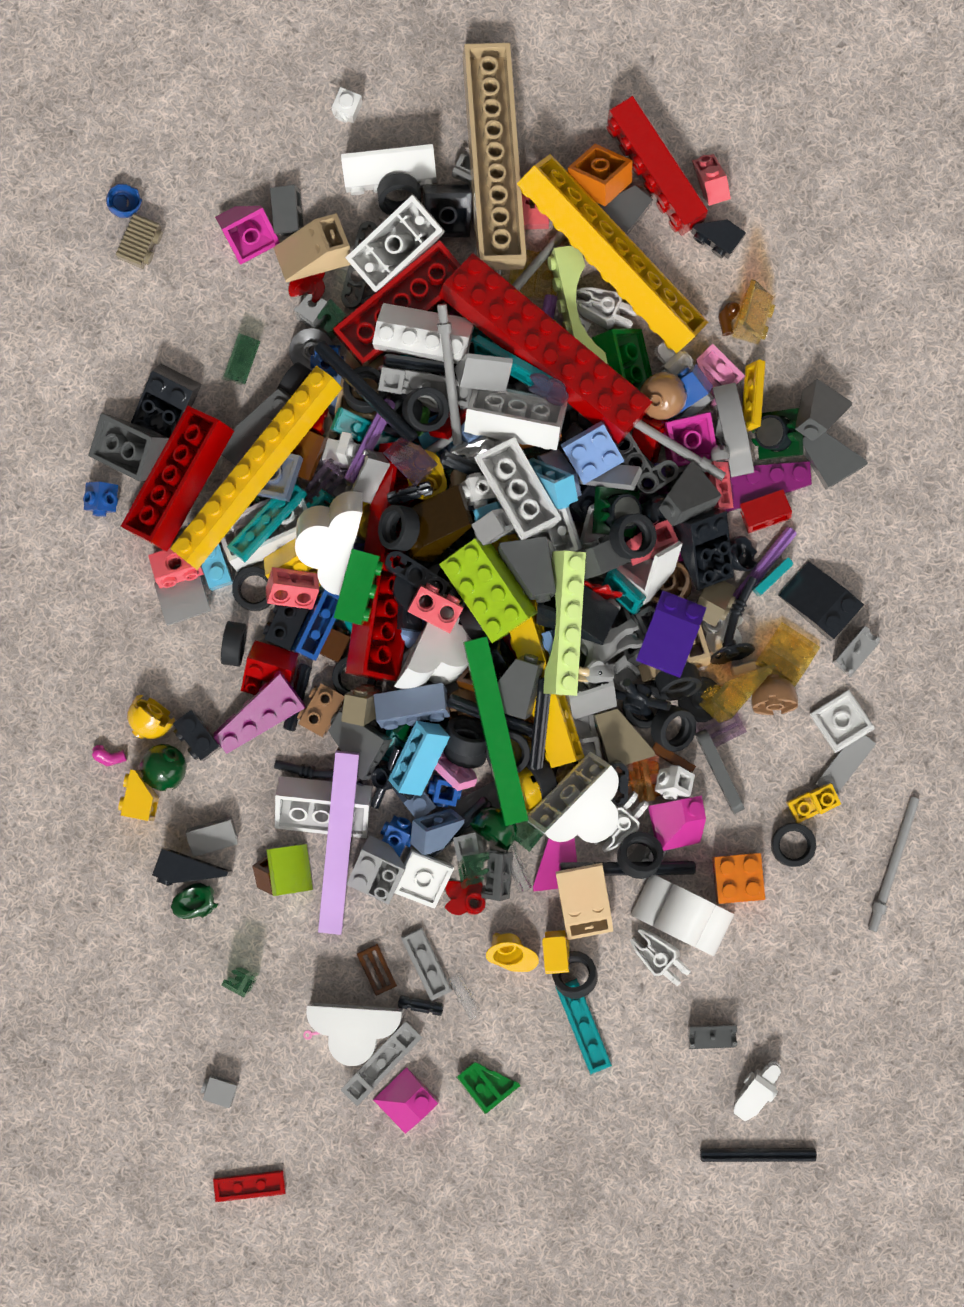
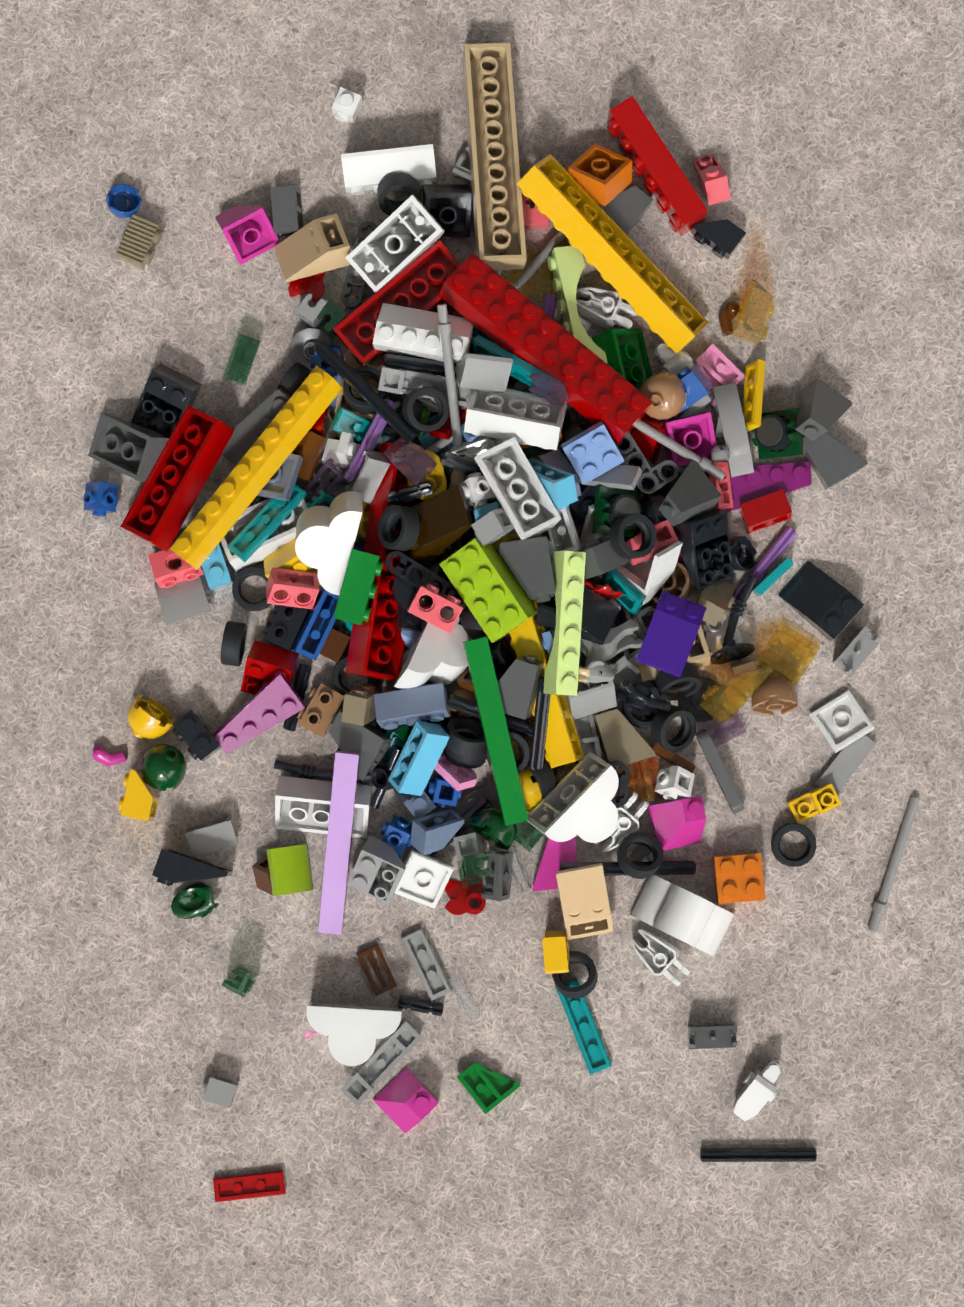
(510, 953): yellow piece -> none

